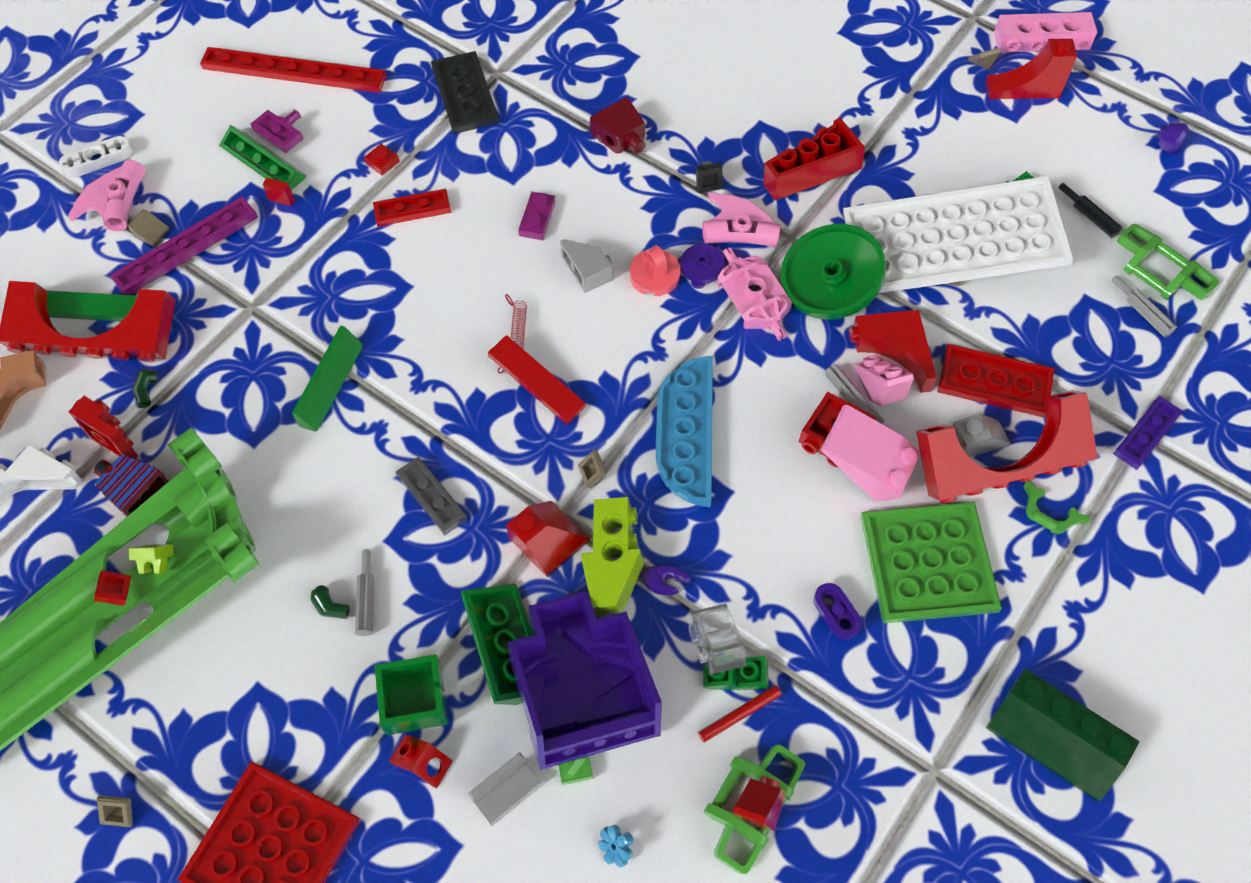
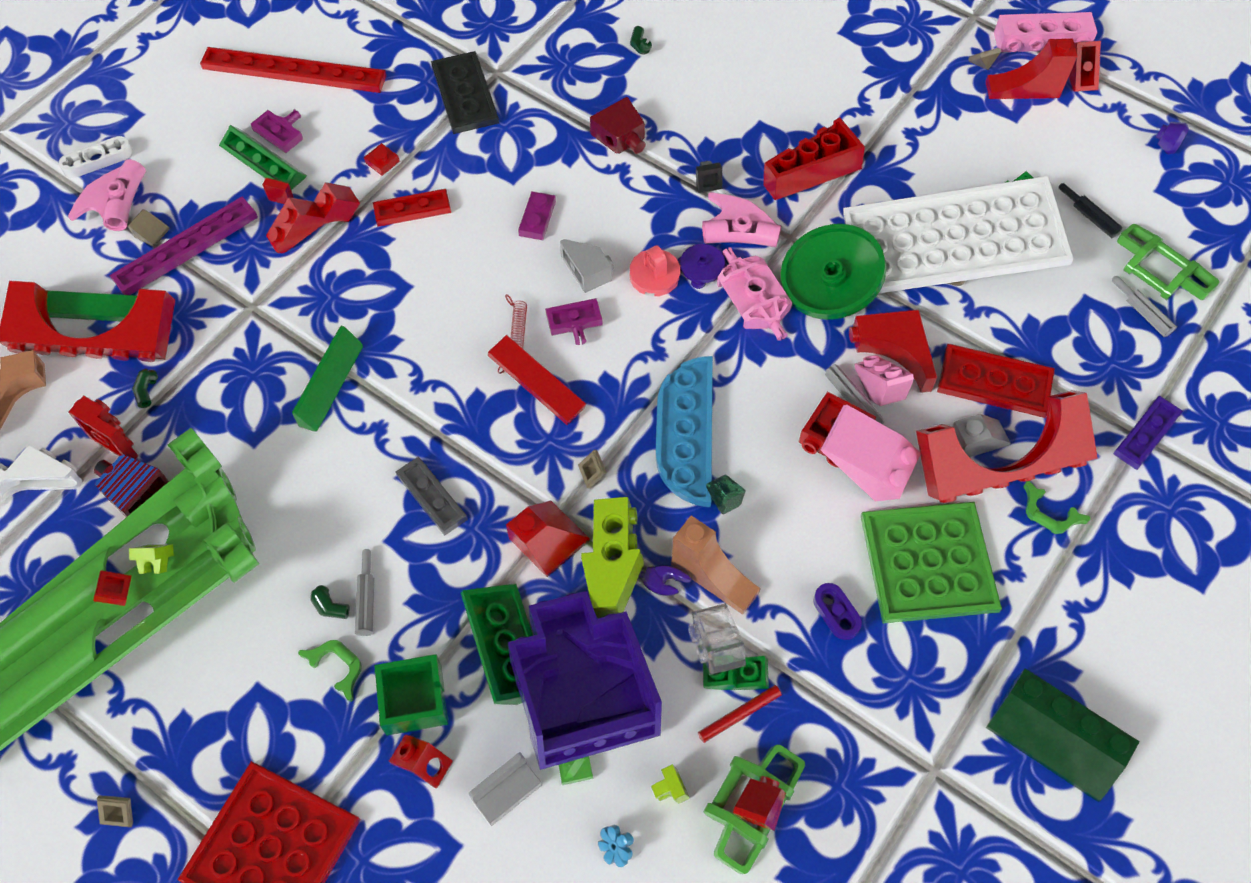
(303, 217): none -> red arch
(337, 647): none -> bright green helmet
(574, 318): none -> magenta plate
(638, 42): none -> dark green arm
(670, 786): none -> lime tile
(701, 558): none -> nougat arch
(726, 493): none -> clear green slope
(1086, 68): none -> red slope

